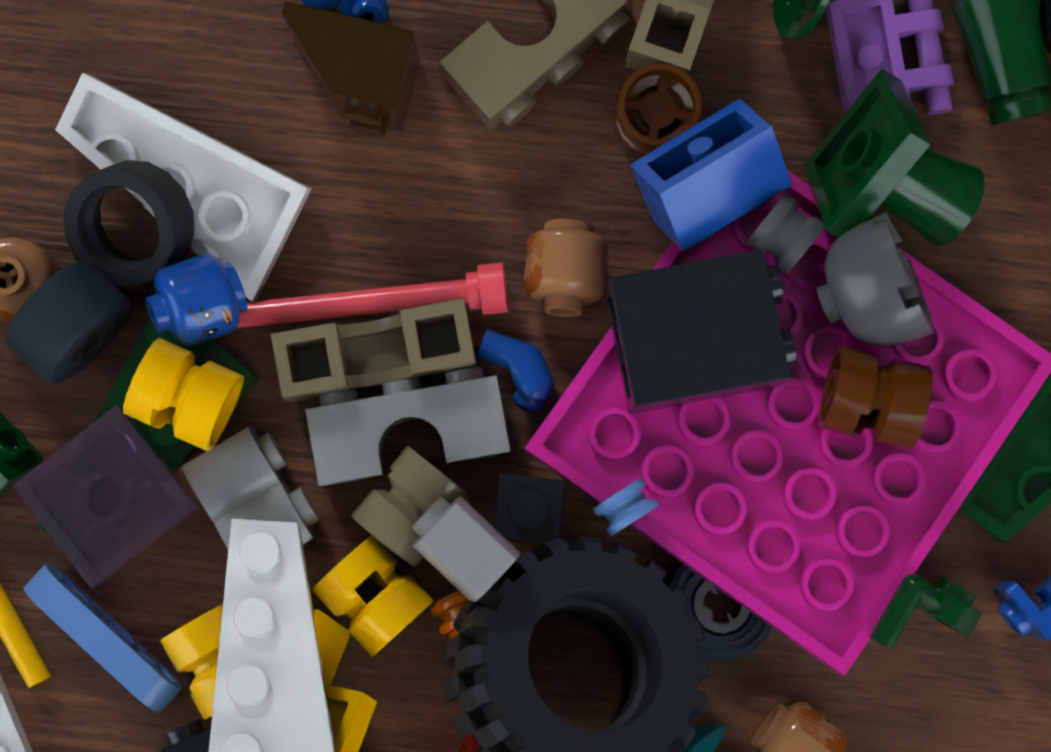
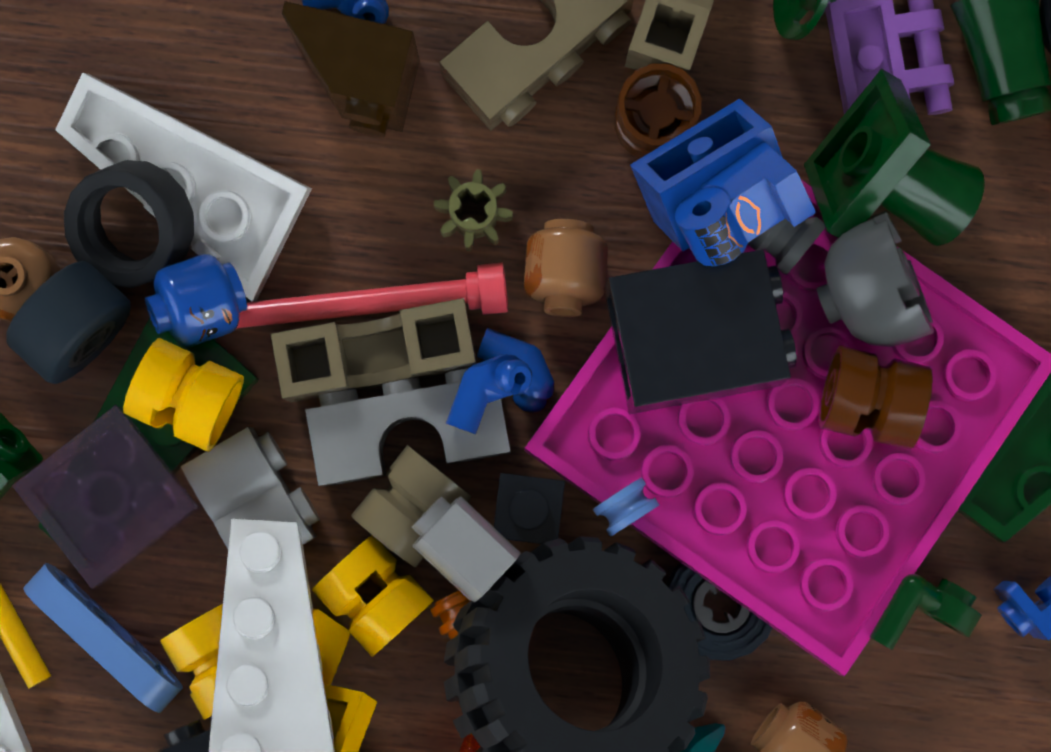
(476, 193): none -> olive gear
(486, 383): none -> blue arm
(742, 205): none -> blue leg

